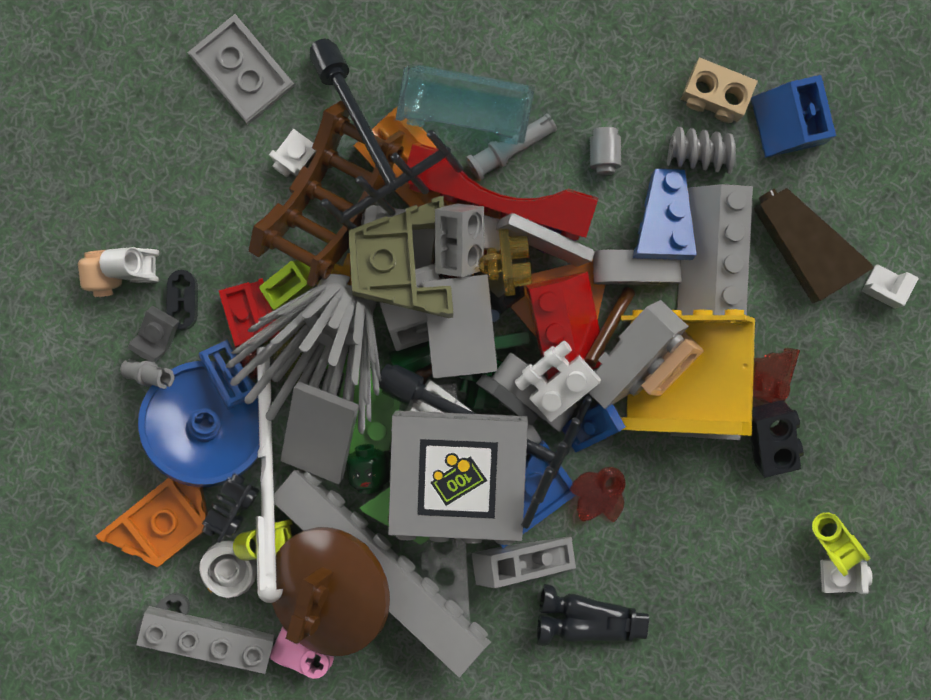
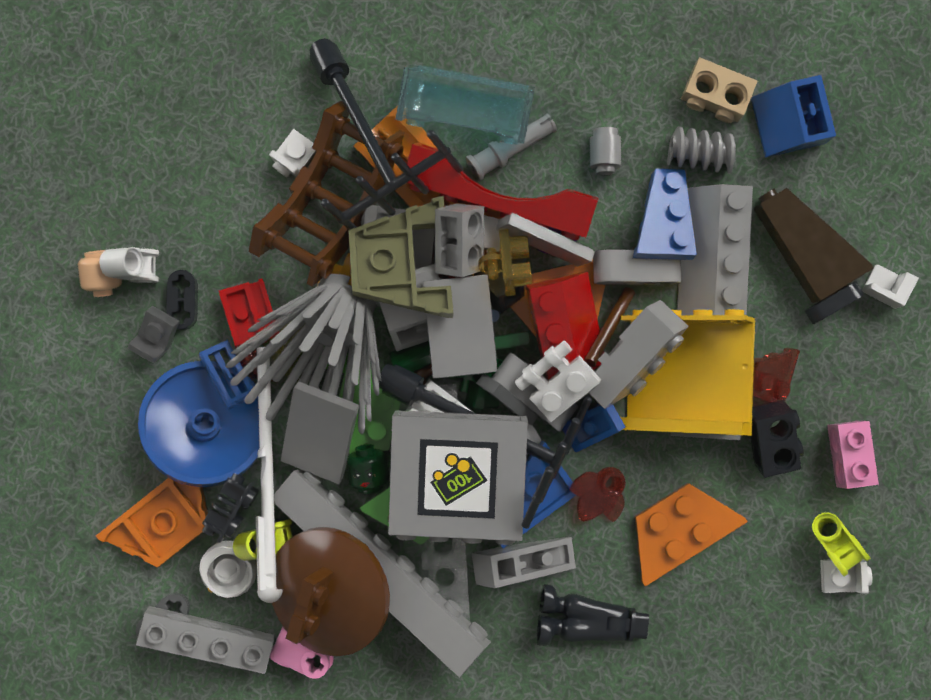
(147, 373): light grey pin -> none
(241, 69): light grey tile -> none
(286, 284): lime piece -> none
(673, 366): light nougat panel -> none
(680, 529): none -> orange wing
(834, 302): none -> black beam
(853, 454): none -> bright pink brick

